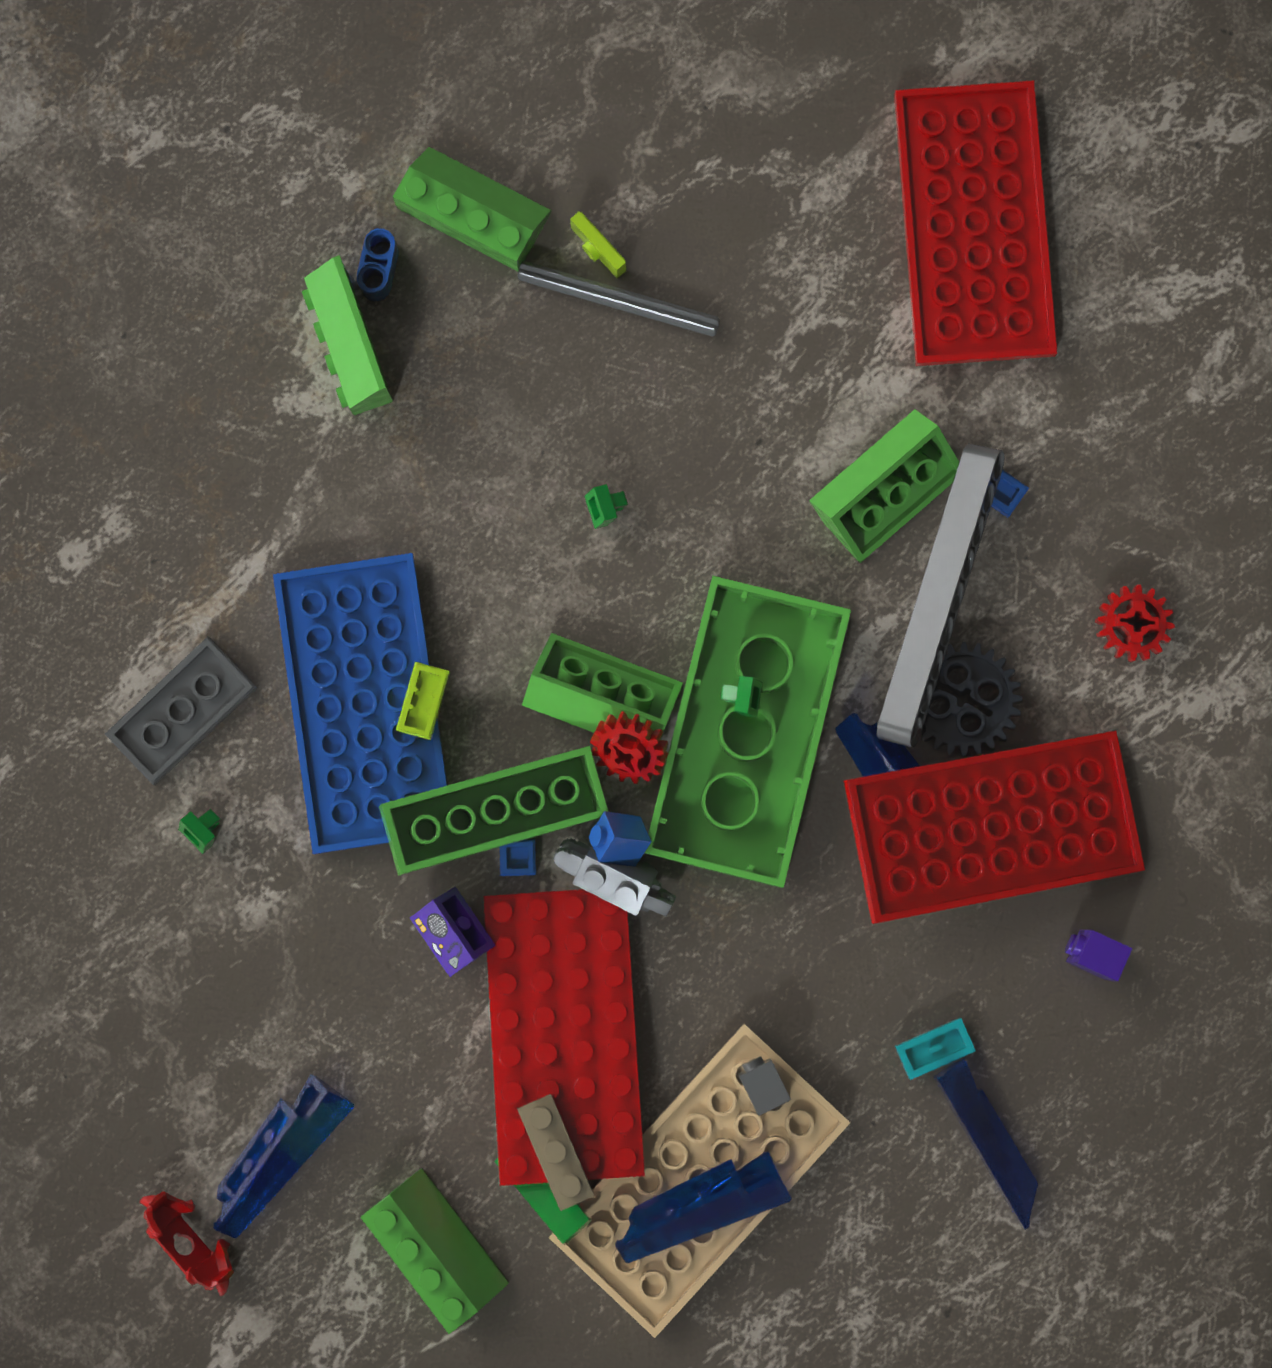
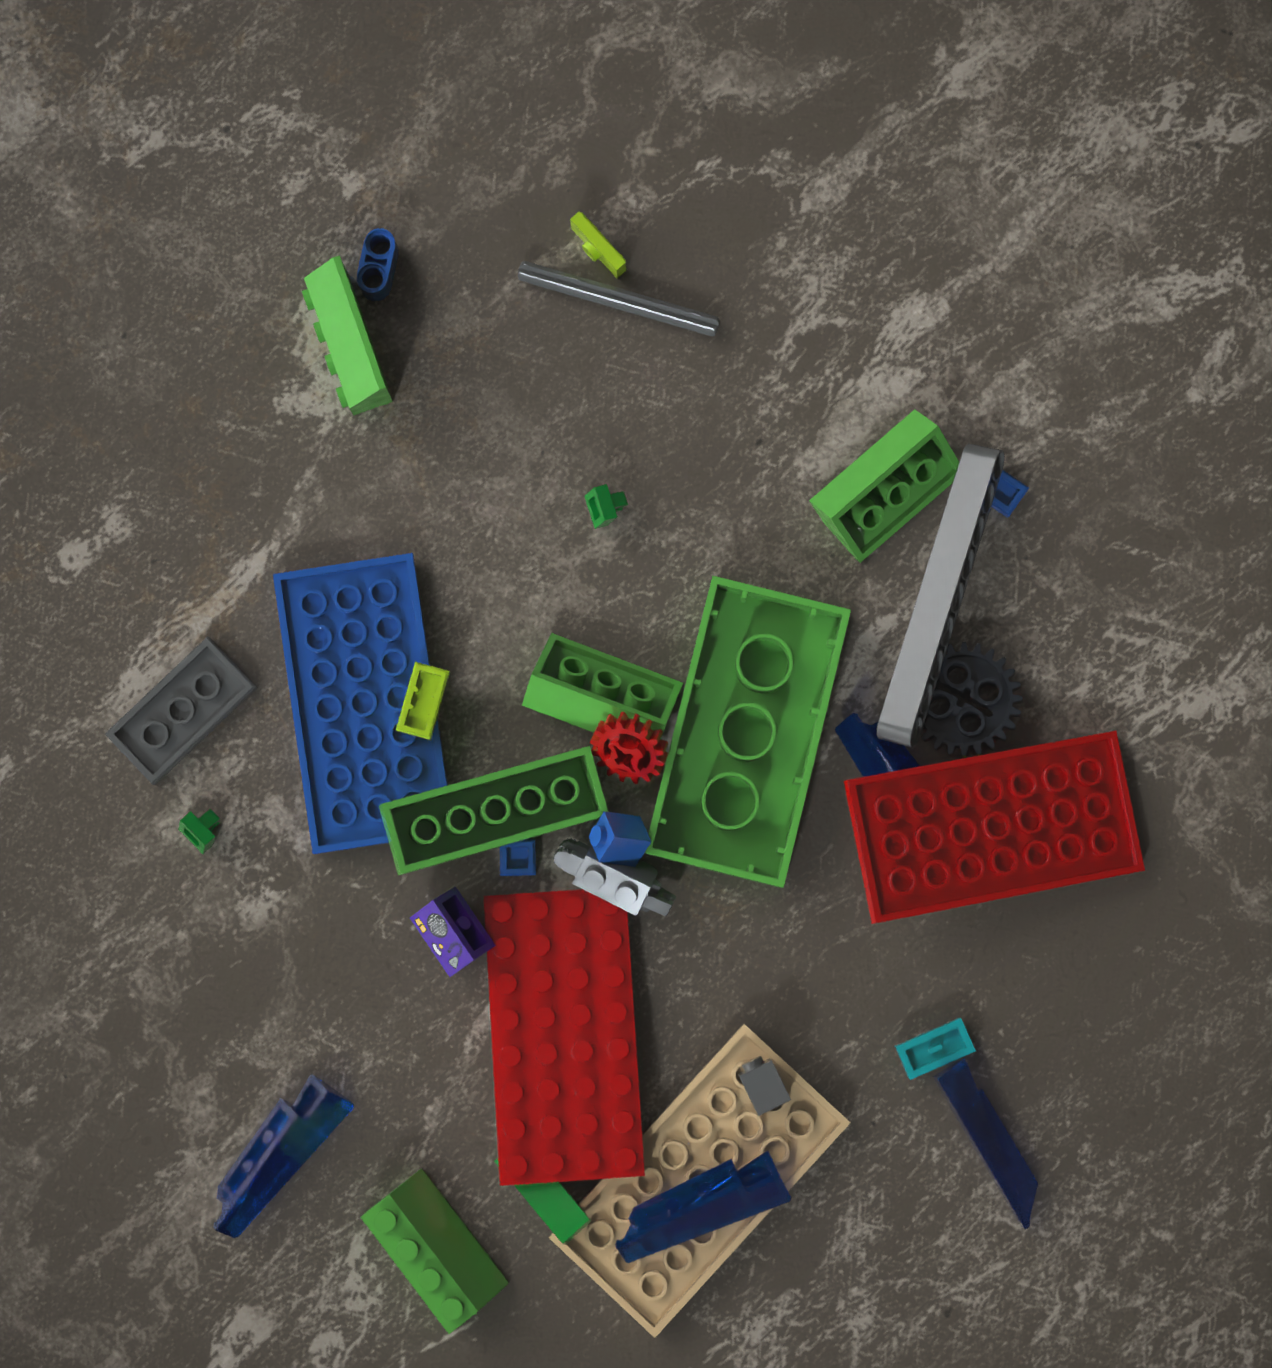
(202, 1264): red piece -> none
(471, 207): bright green slope -> none
(555, 1152): dark tan plate -> none
(744, 696): green tile -> none
(975, 223): red plate -> none
(1097, 954): dark purple brick -> none
(1132, 638): red gear -> none

